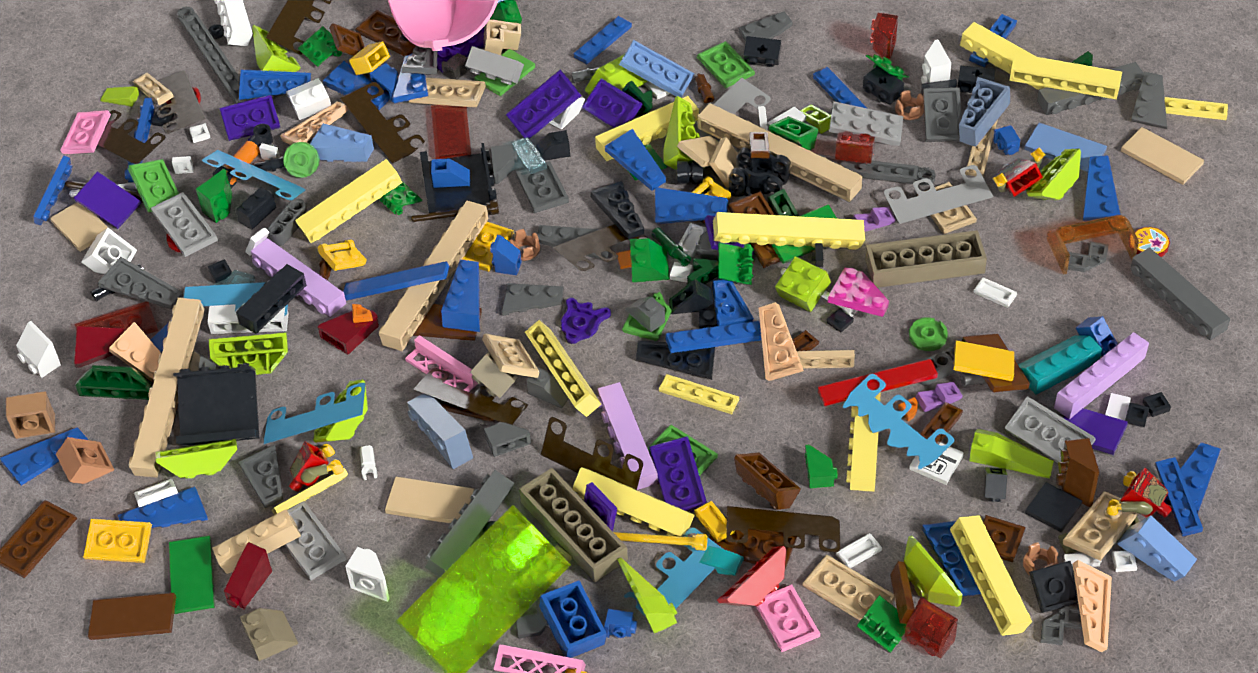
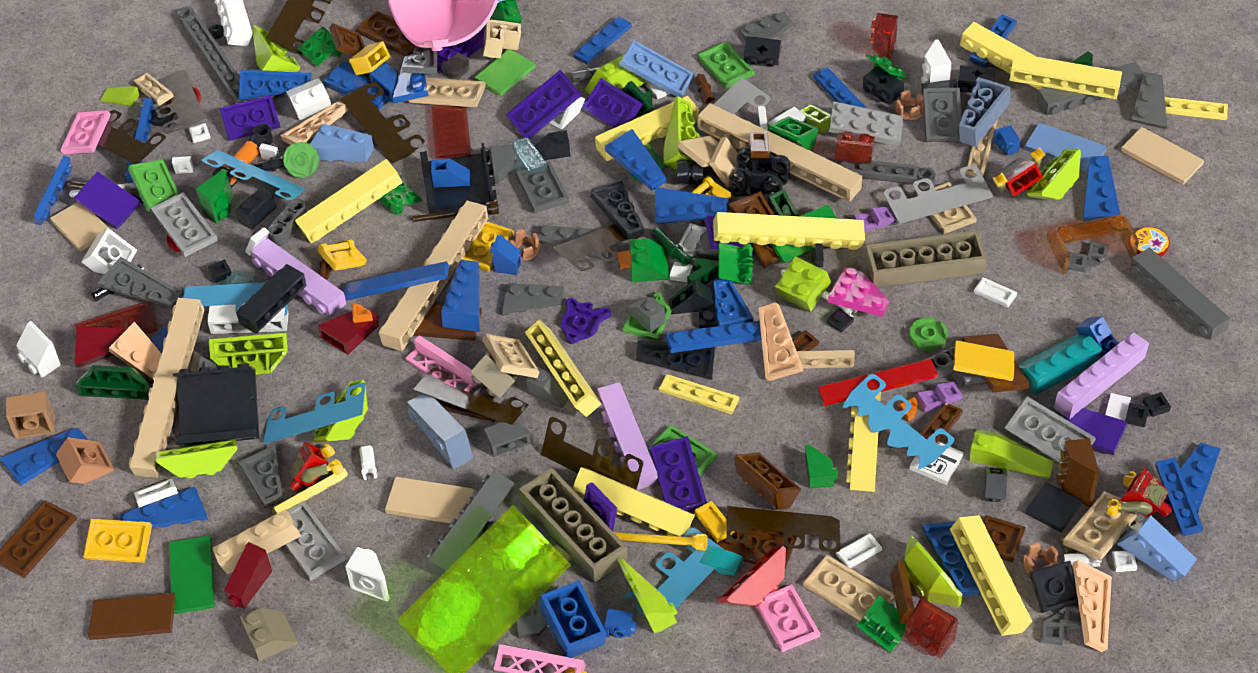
(494, 66): light grey brick -> none

